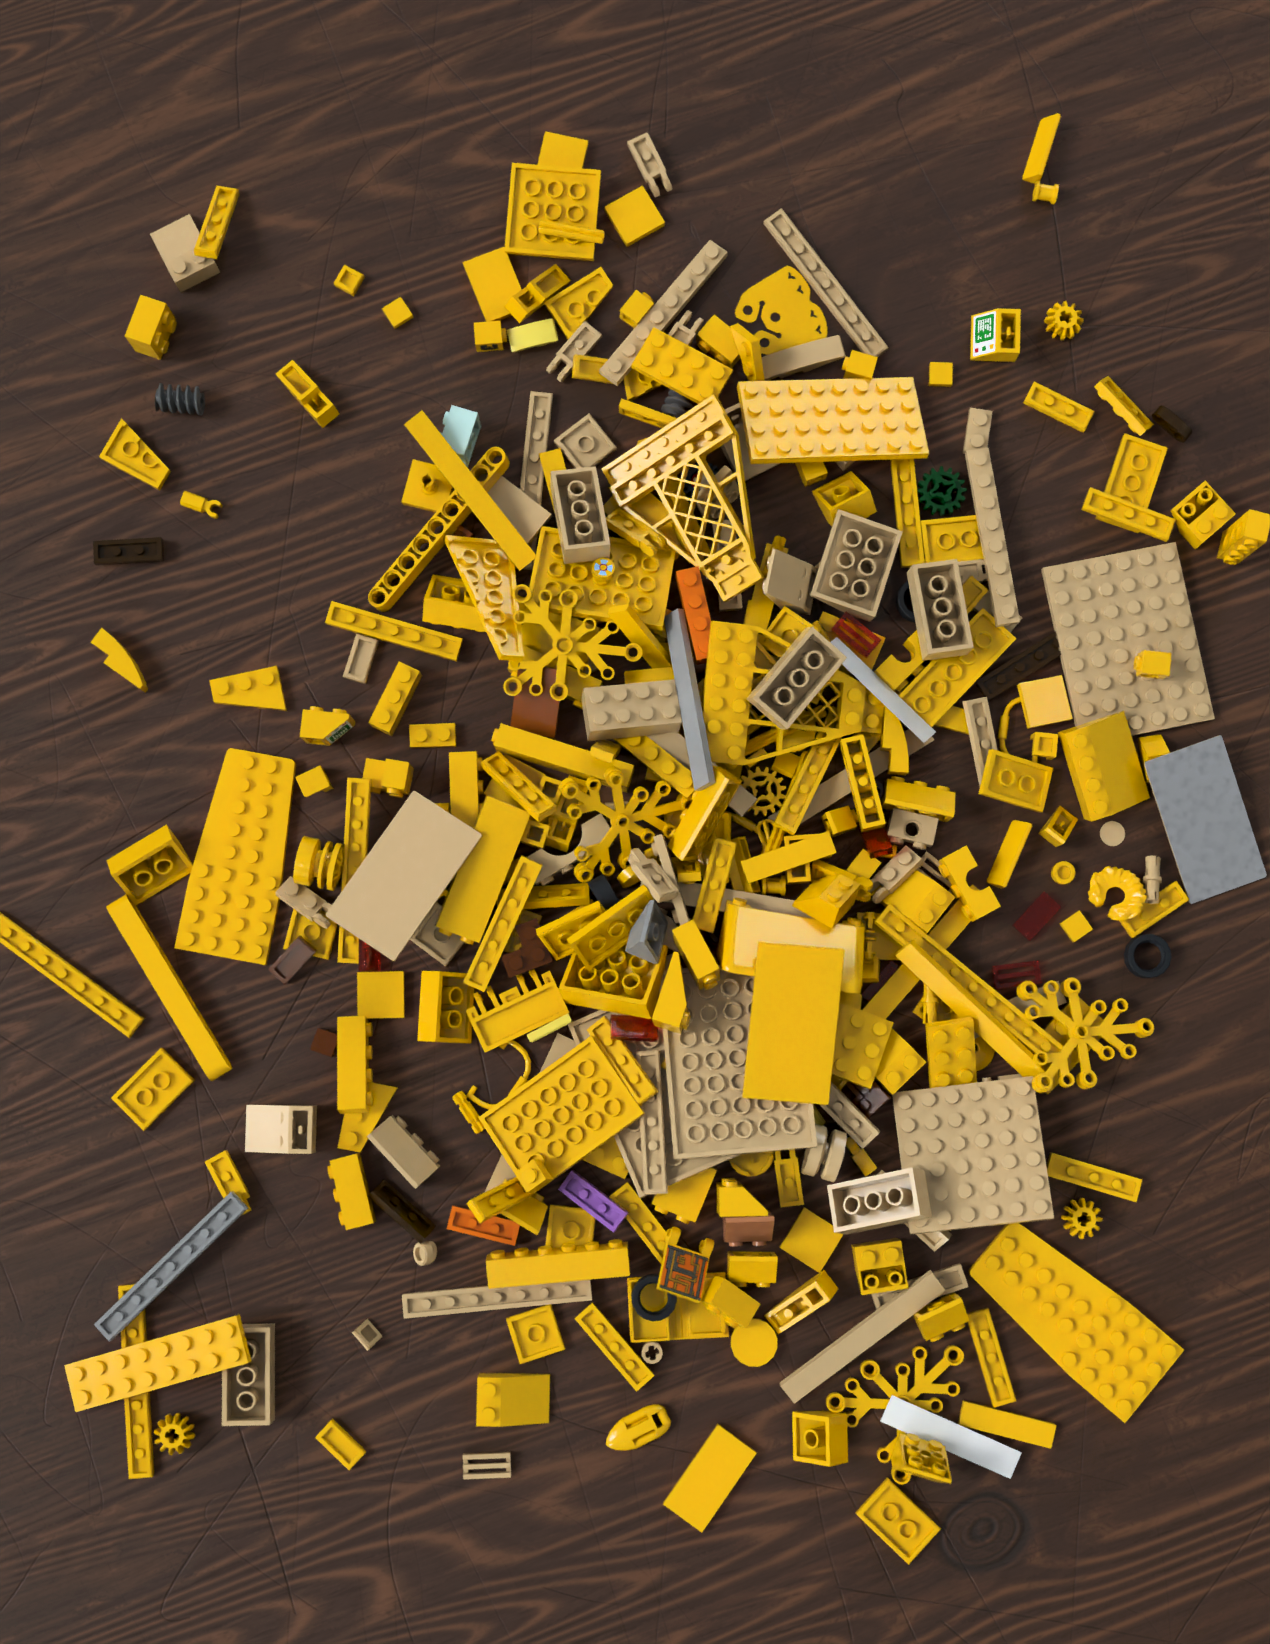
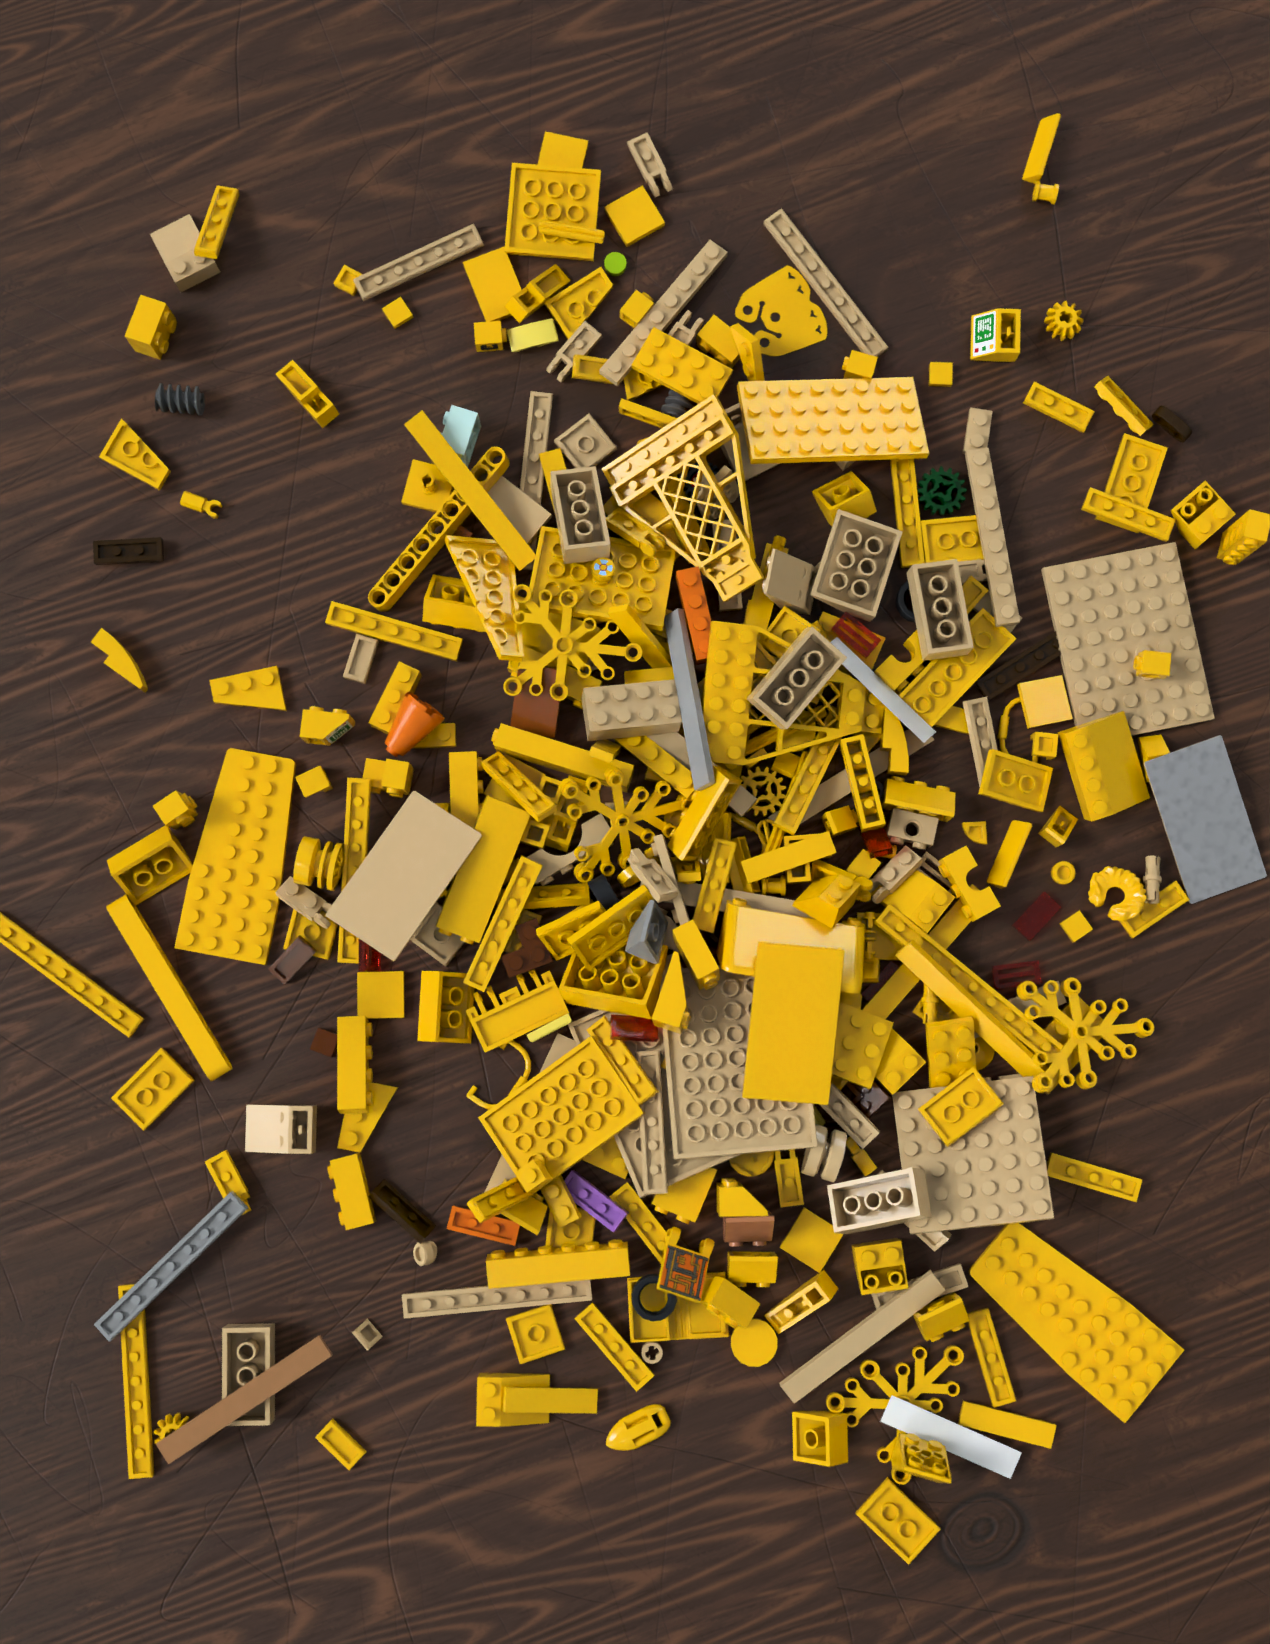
(158, 1363): yellow plate -> none
(176, 810): none -> yellow brick
(244, 1399): none -> medium nougat tile
(404, 1150): tan slope -> none
(411, 725): none -> orange cone
(418, 262): none -> tan tile
(468, 1111): yellow axle -> none
(487, 1455): tan tile -> none
(550, 1400): none -> yellow tile
(560, 1202): none -> yellow plate
(615, 264): none -> lime tile
(709, 1478): yellow tile -> none
(802, 357): tan slope -> none
(811, 472): yellow brick -> none
(960, 1106): none -> yellow tile
(976, 831): none -> yellow tile
(1077, 1210): yellow gear -> none
(1112, 833): tan sticker -> none
(1163, 948): black tyre -> none

